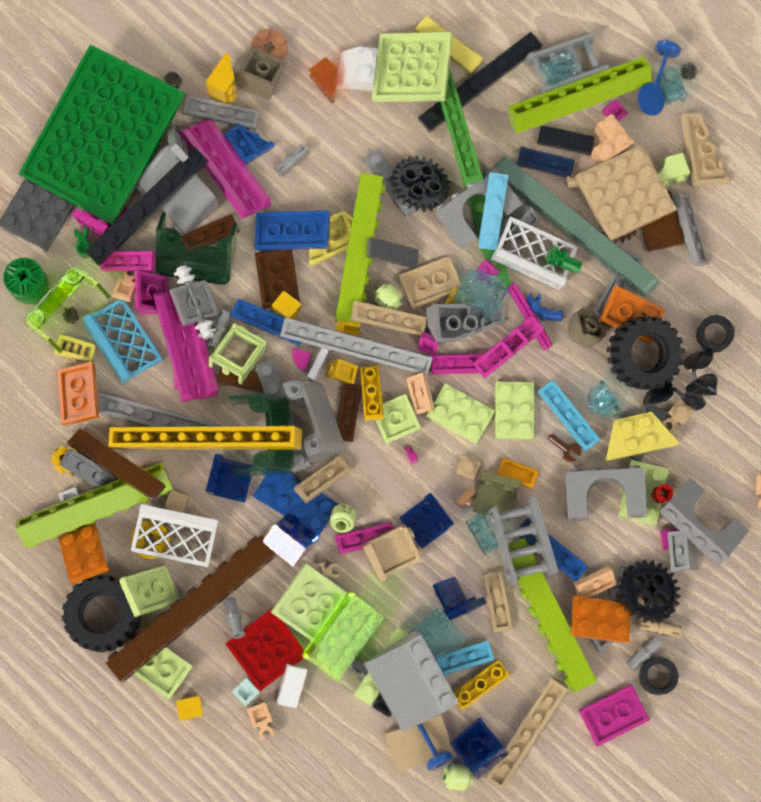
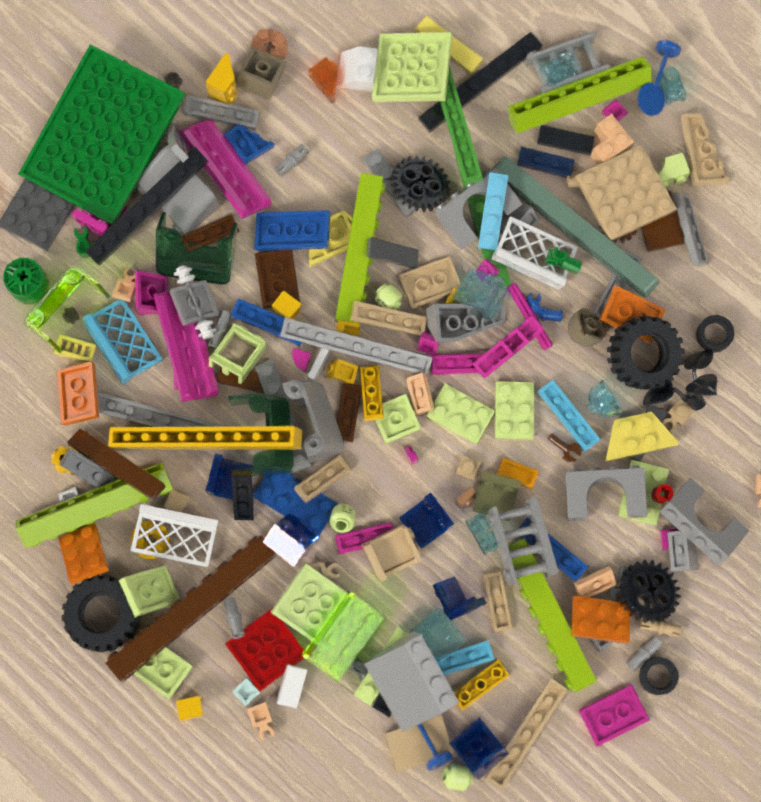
(130, 261): dark pink plate -> none
(242, 495): none -> black tile
(689, 71): clear smoke plate -> none

